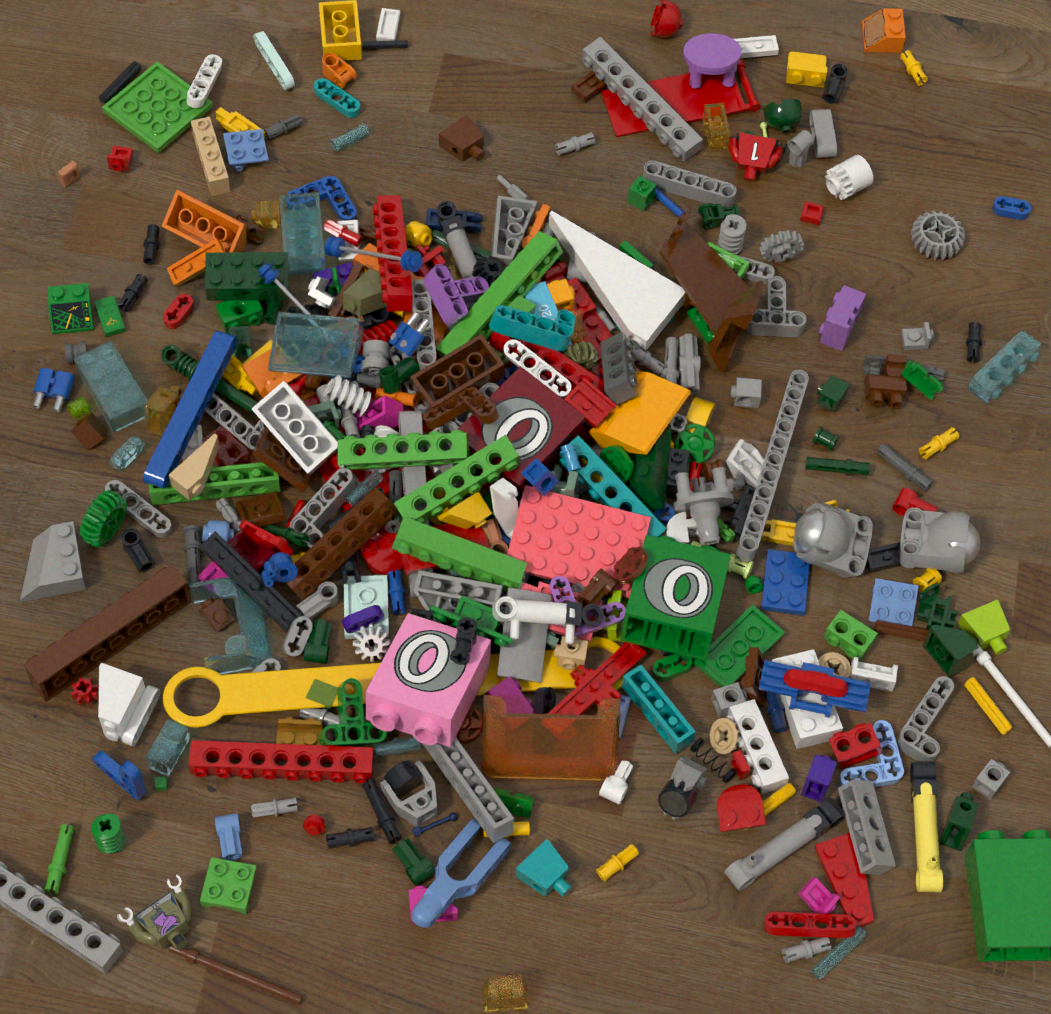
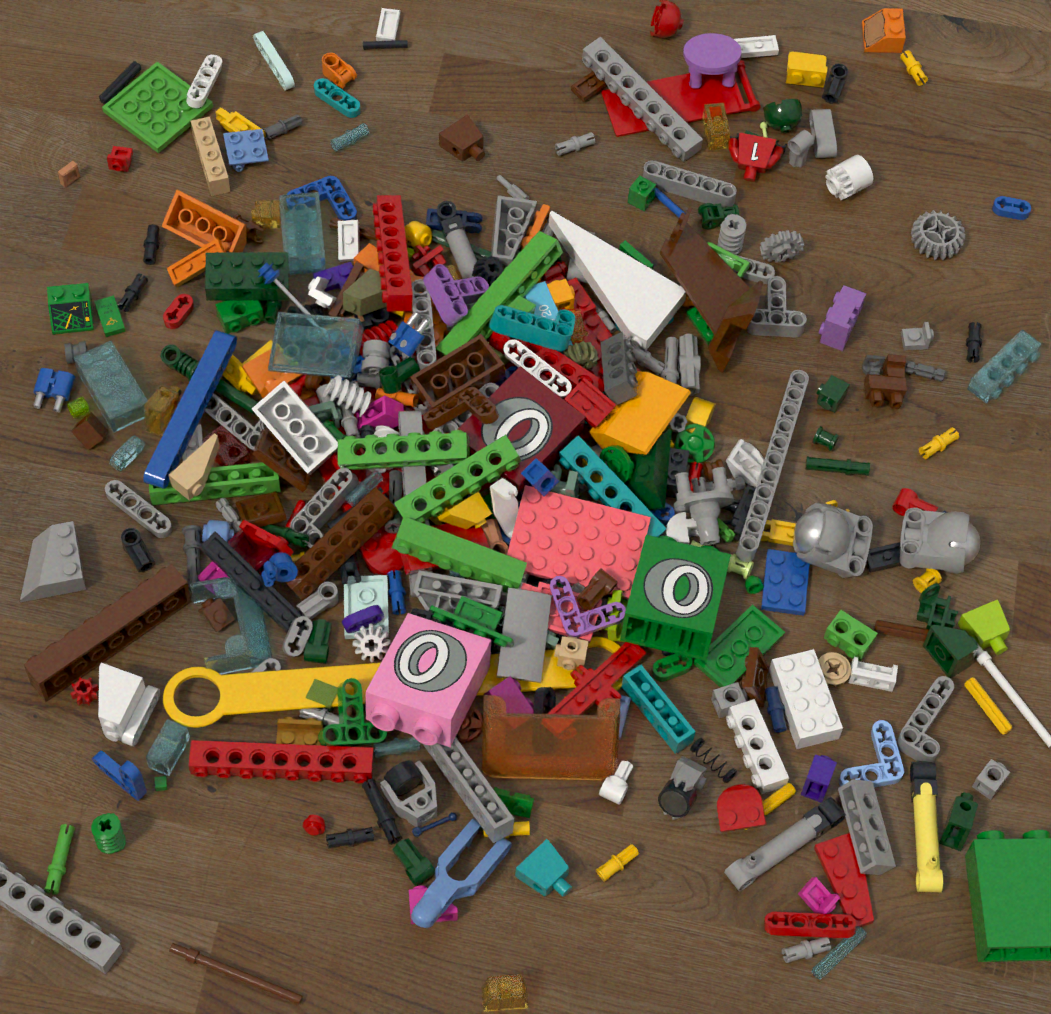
(103, 518): green gear -> none
(163, 920): olive torso -> none
(228, 832): medium blue piece -> none
(228, 885): bright green piece -> none
(244, 341): clear green brick -> none
(273, 807): light grey axle -> none
(332, 291): green hand -> none
(340, 29): yellow brick -> none
(342, 232): axle -> none
(409, 259): blue axle -> none
(464, 640): black connector -> none
(565, 614): white piece -> none
(570, 457): dark azure pin -> none
(630, 565): copper wheel -> none
(717, 736): tan gear -> none
(740, 764): red tile -> none
(746, 392): light grey brick -> none
(812, 213): red tile -> none
(815, 679): blue piece -> none
(858, 751): red brick -> none
(893, 602): medium blue hinge -> none
(911, 472): dark grey pin -> none
(918, 378): green hinge -> none

